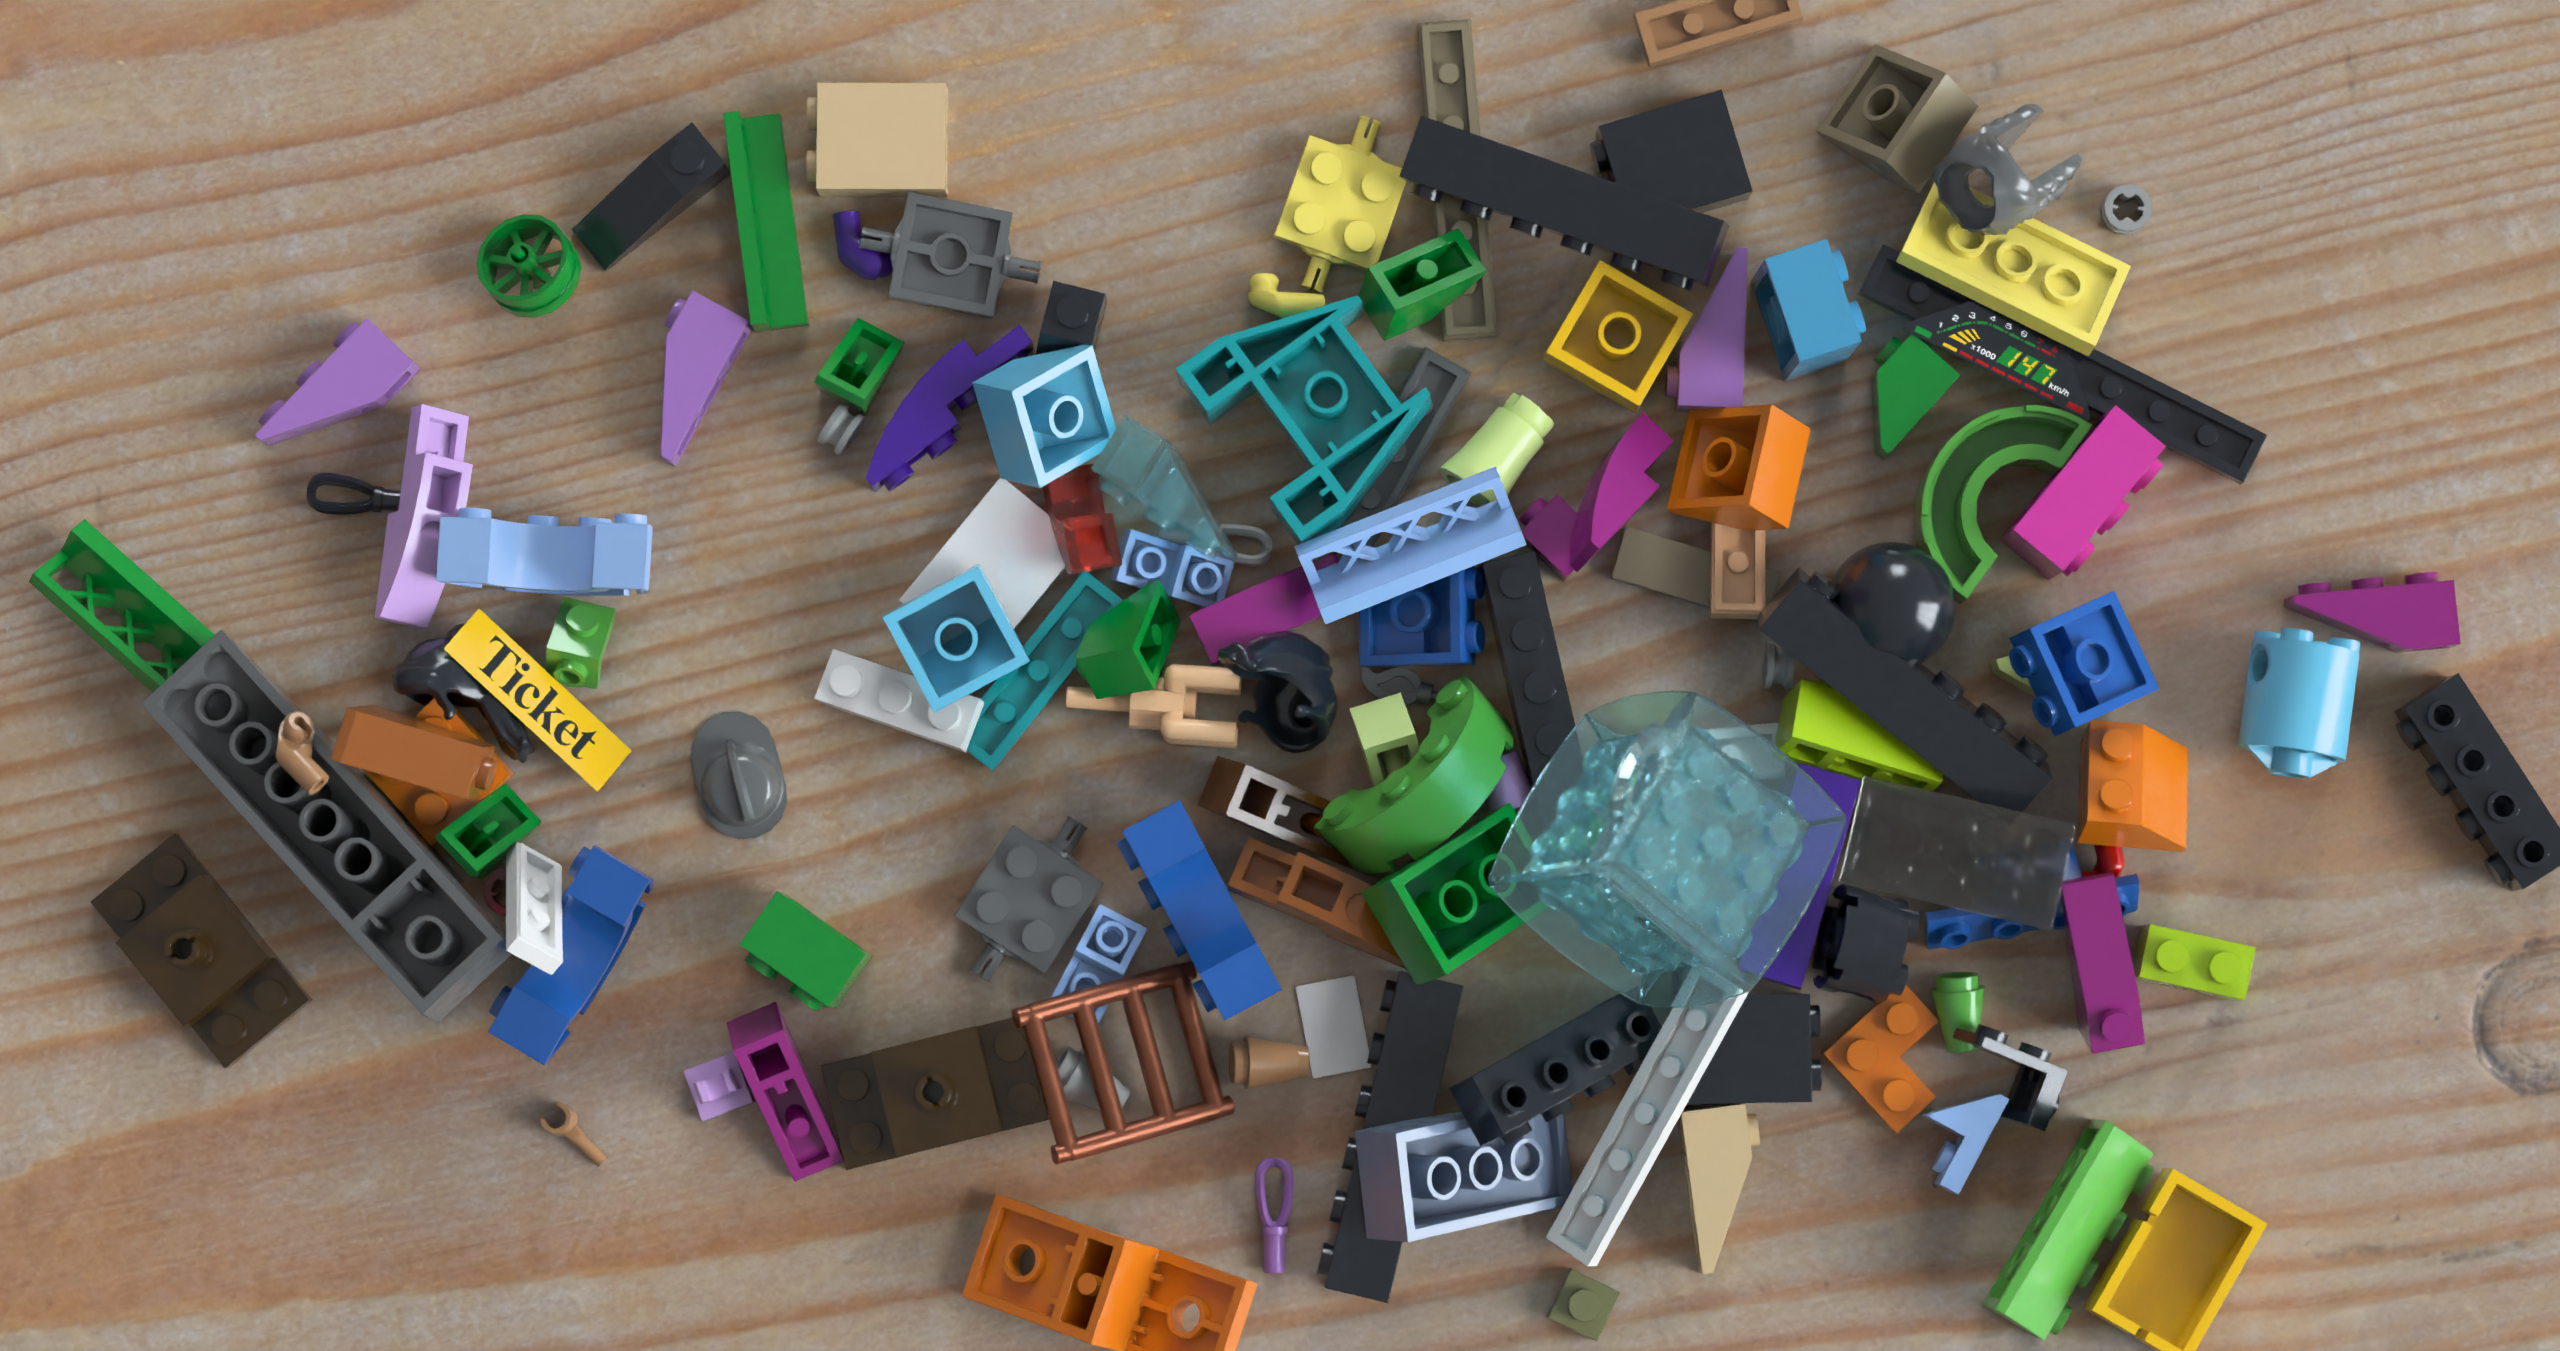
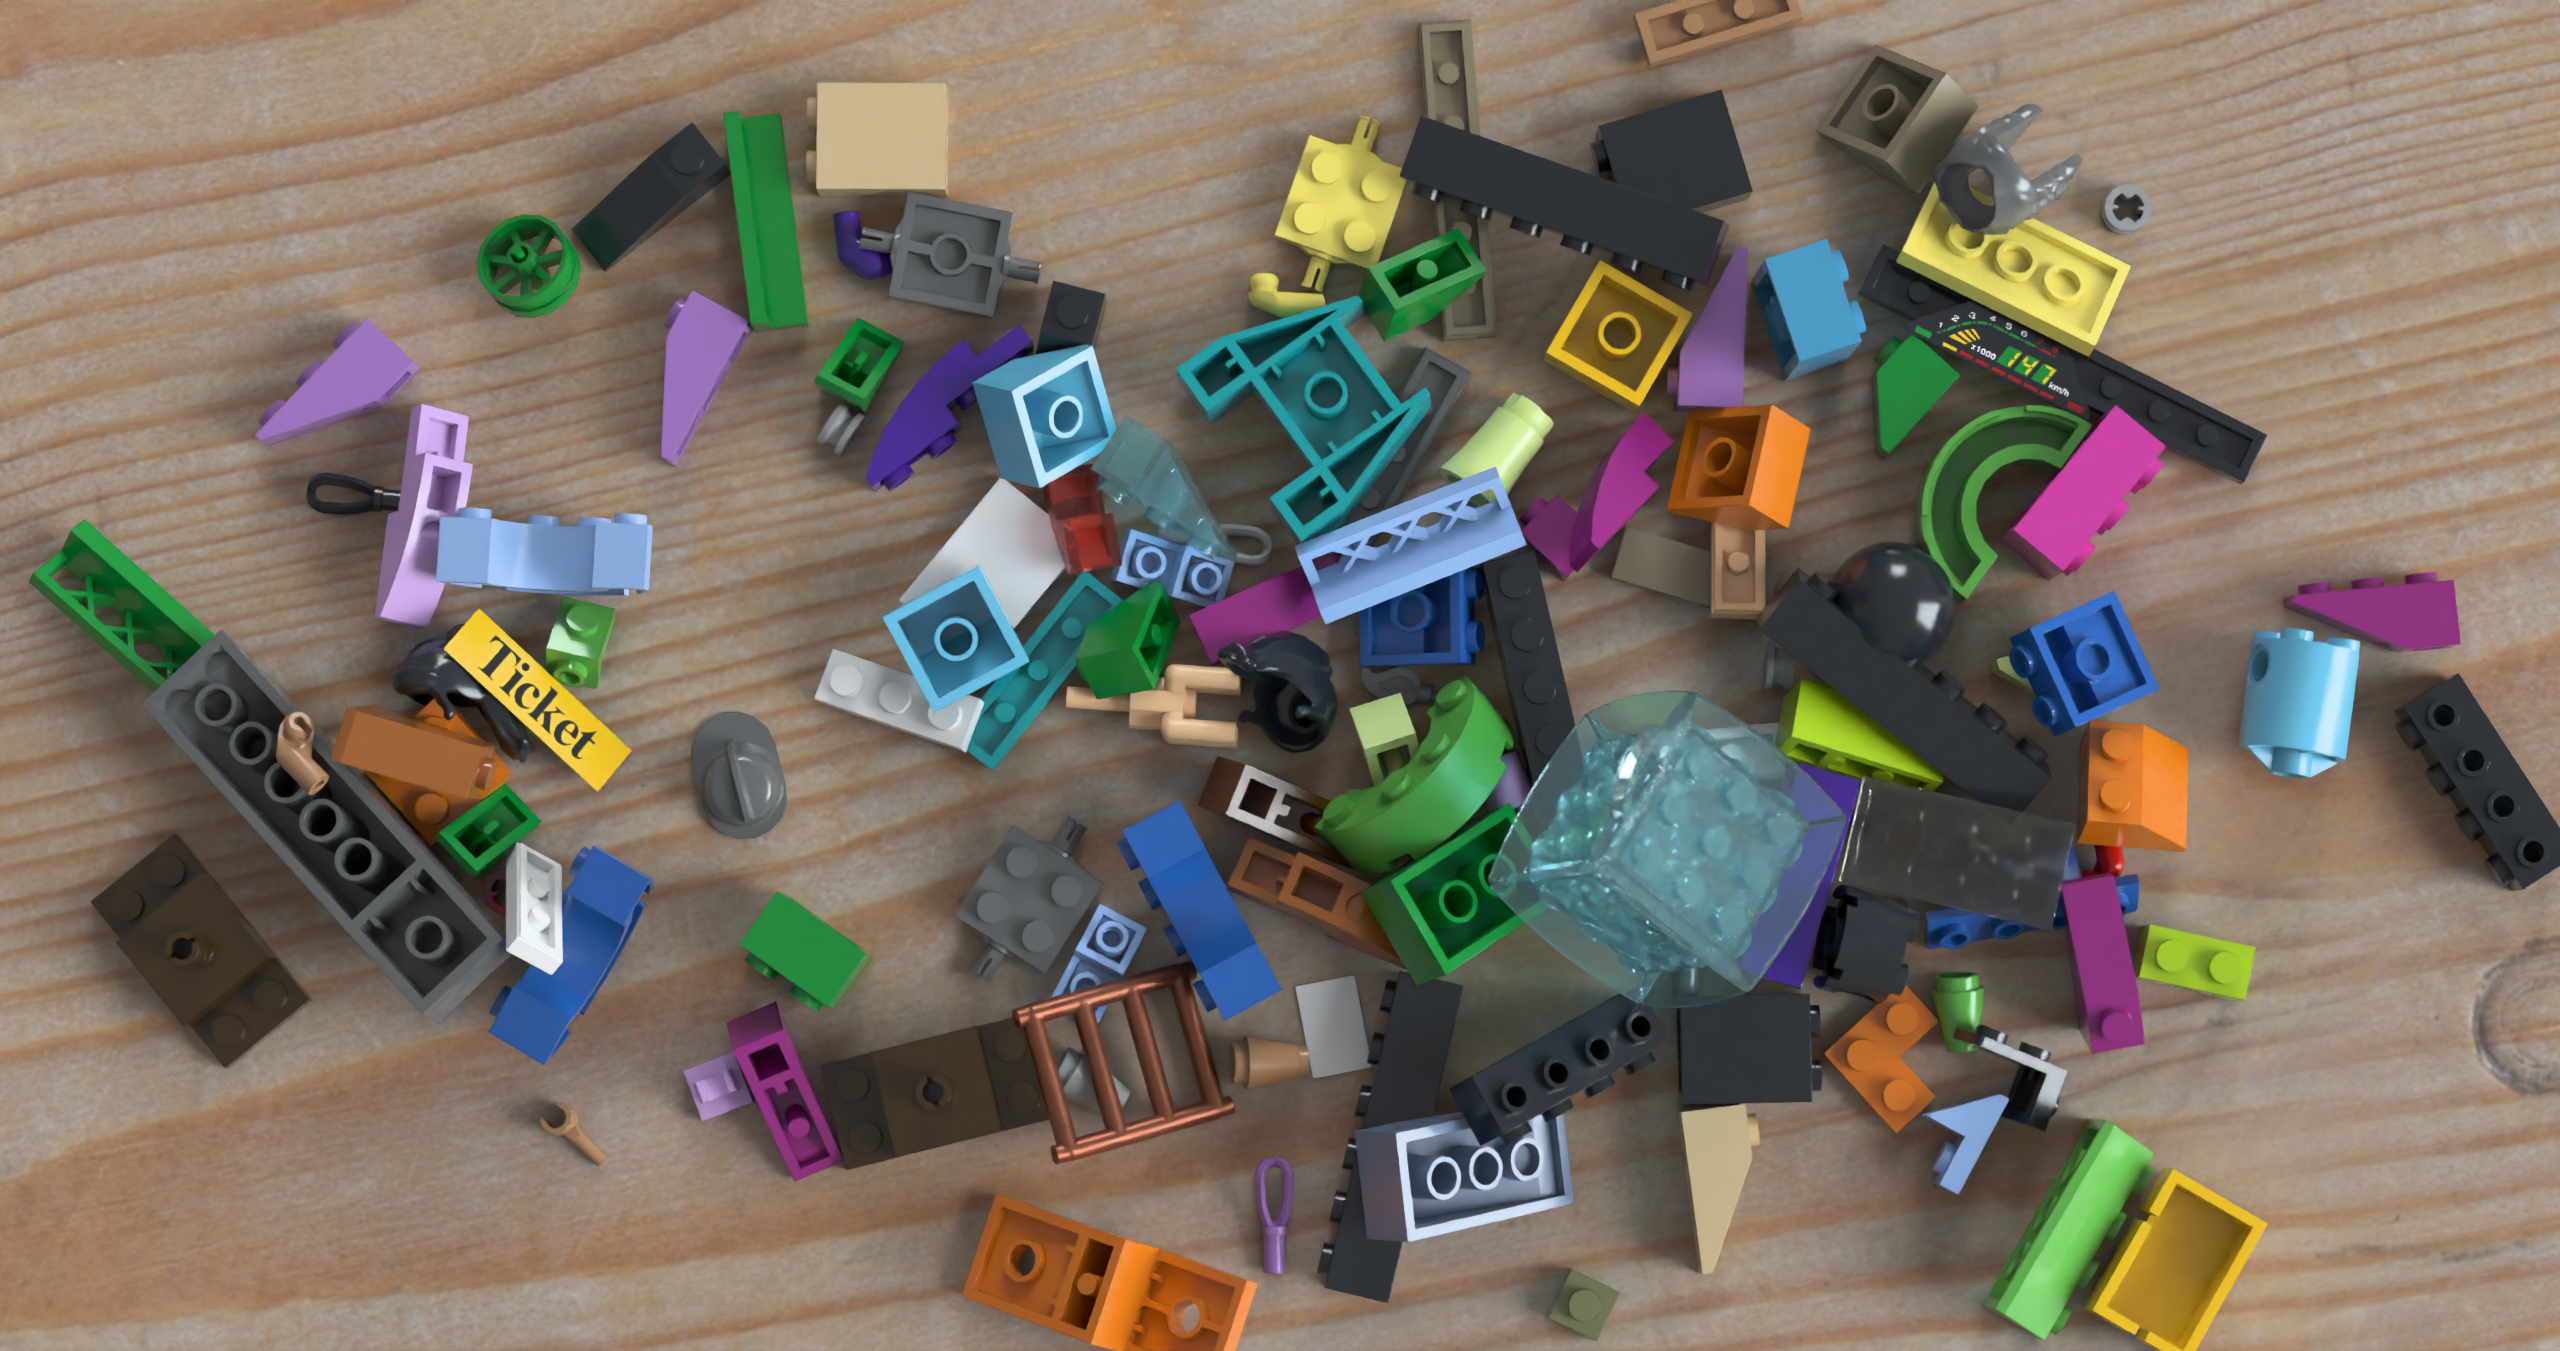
(1640, 1128): white plate -> none

